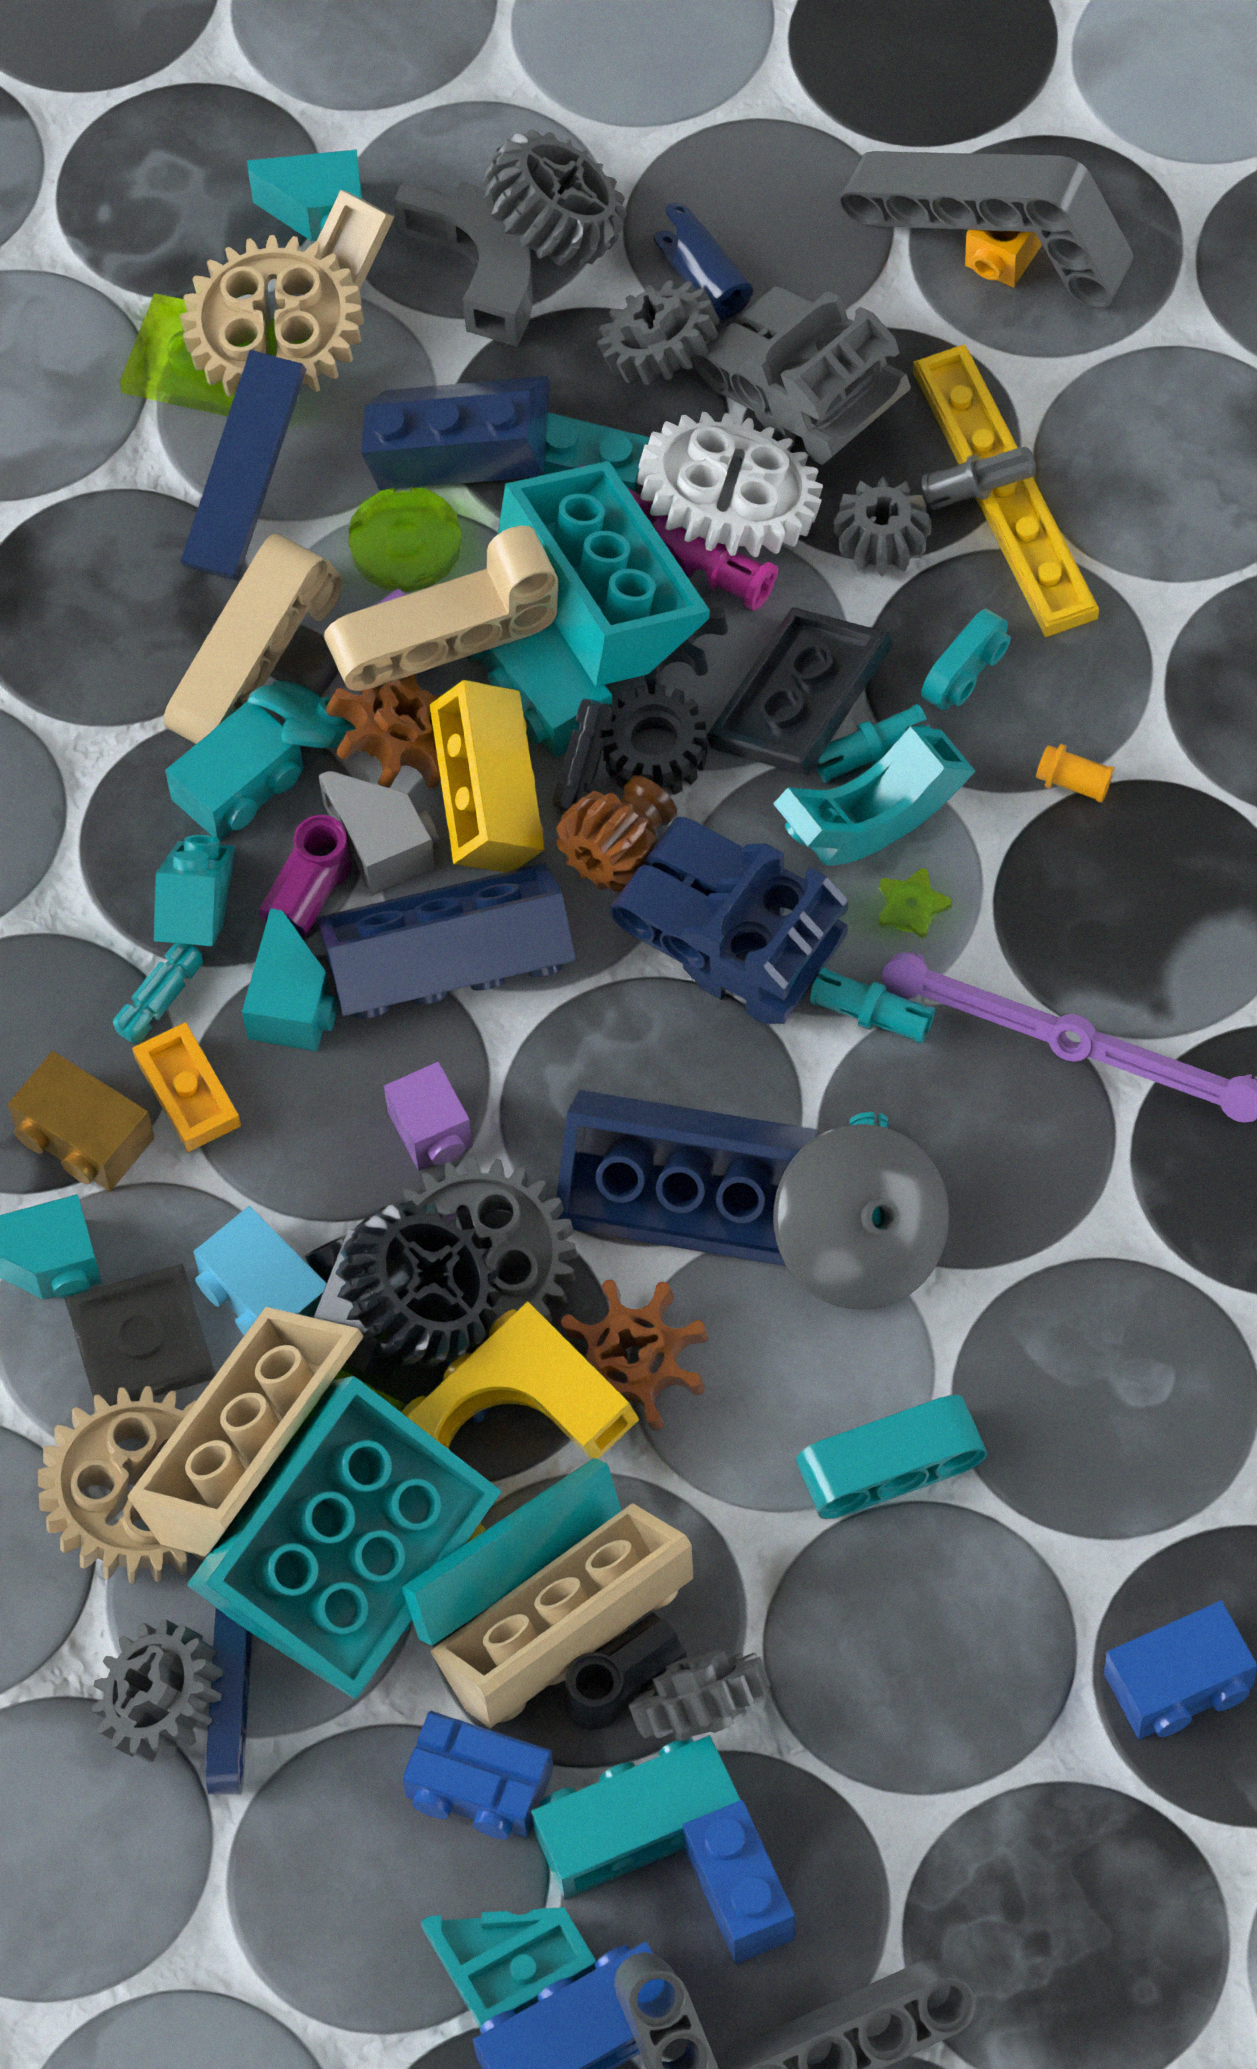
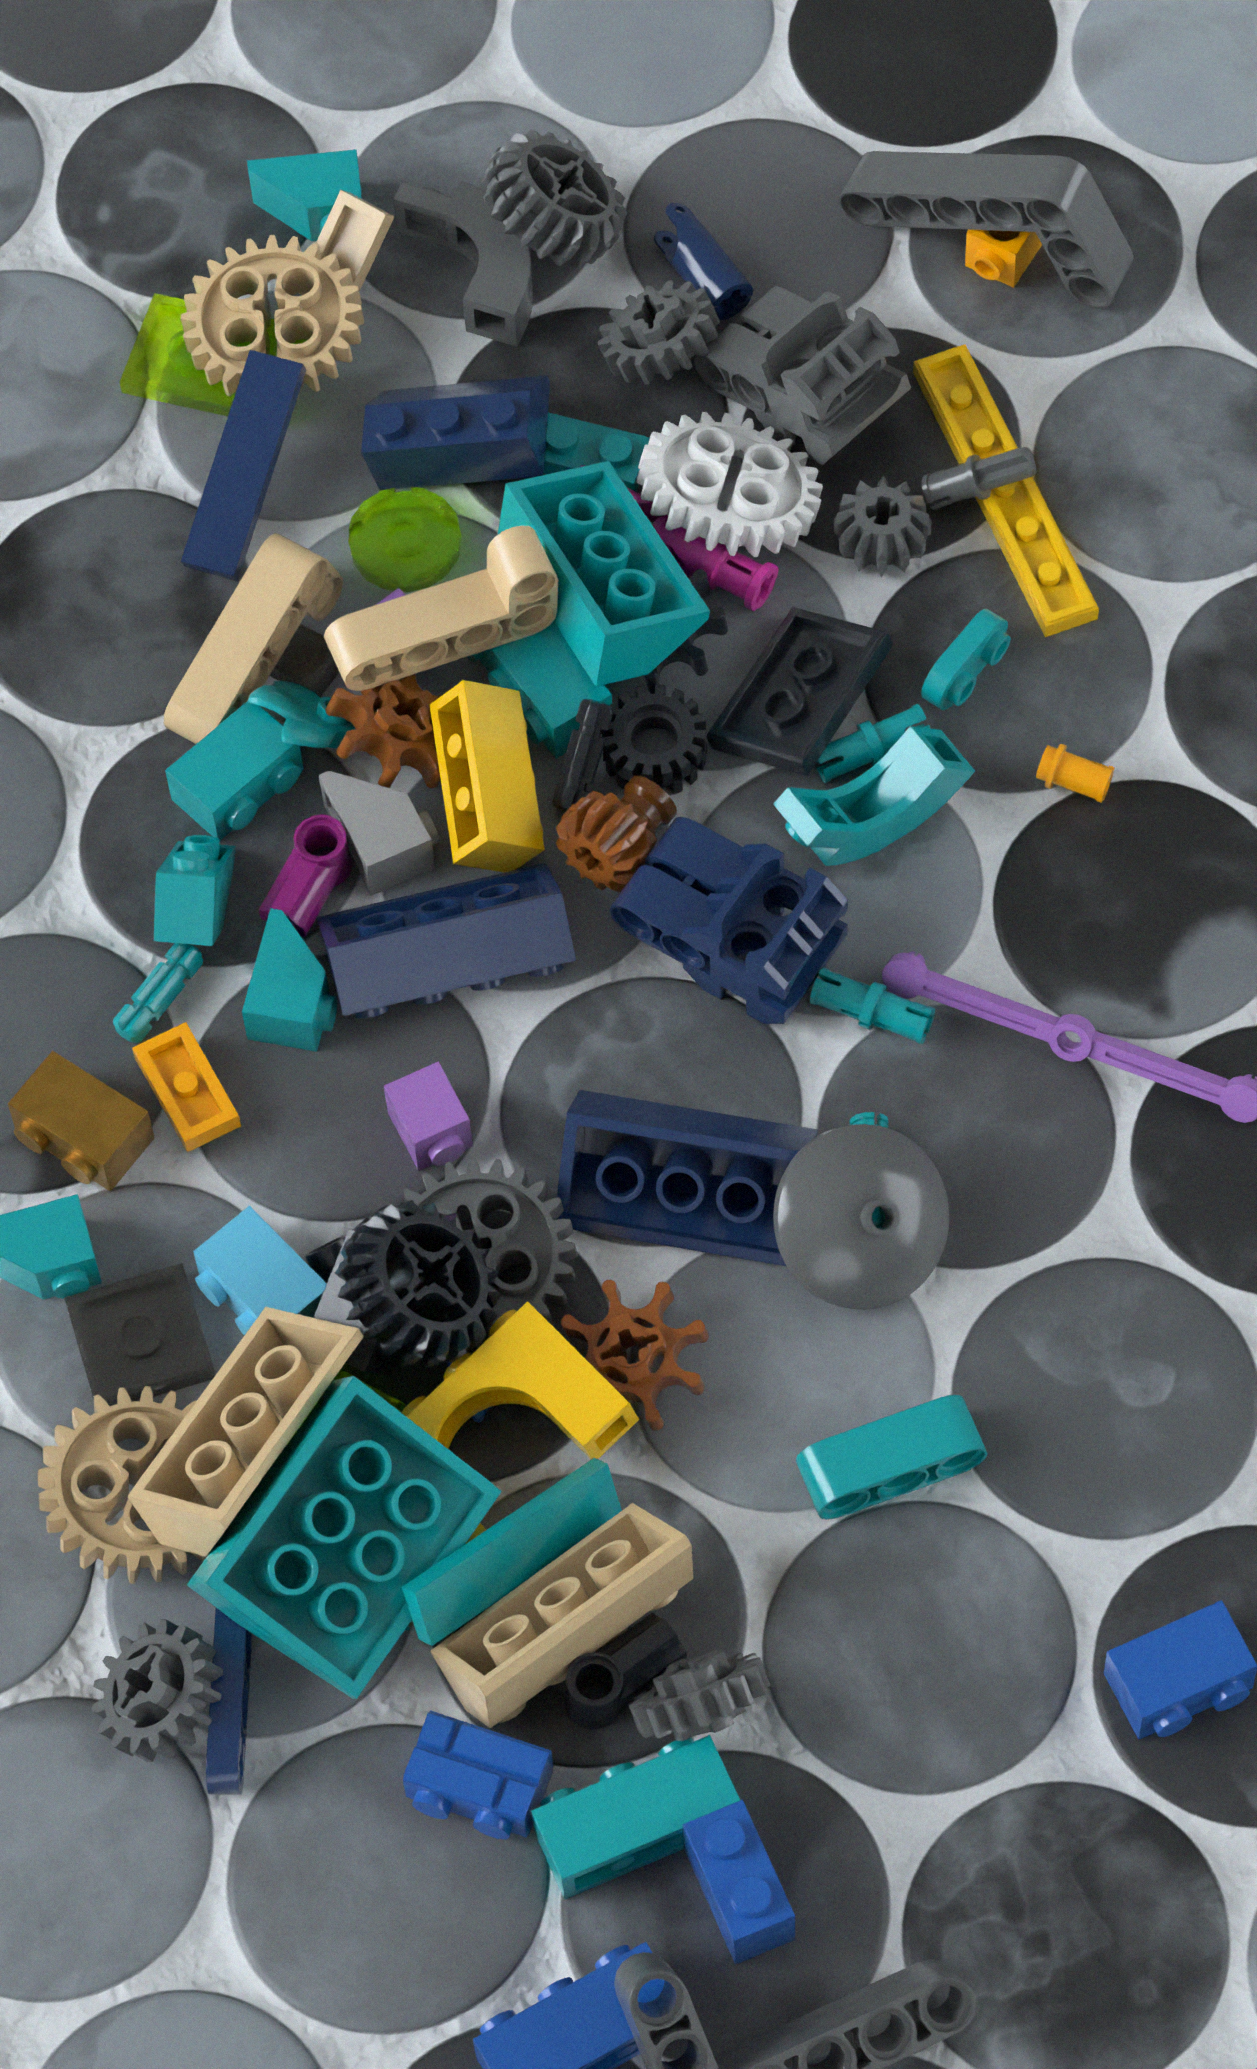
(508, 1957): teal wing -> none
(909, 918): clear neon green plate -> none

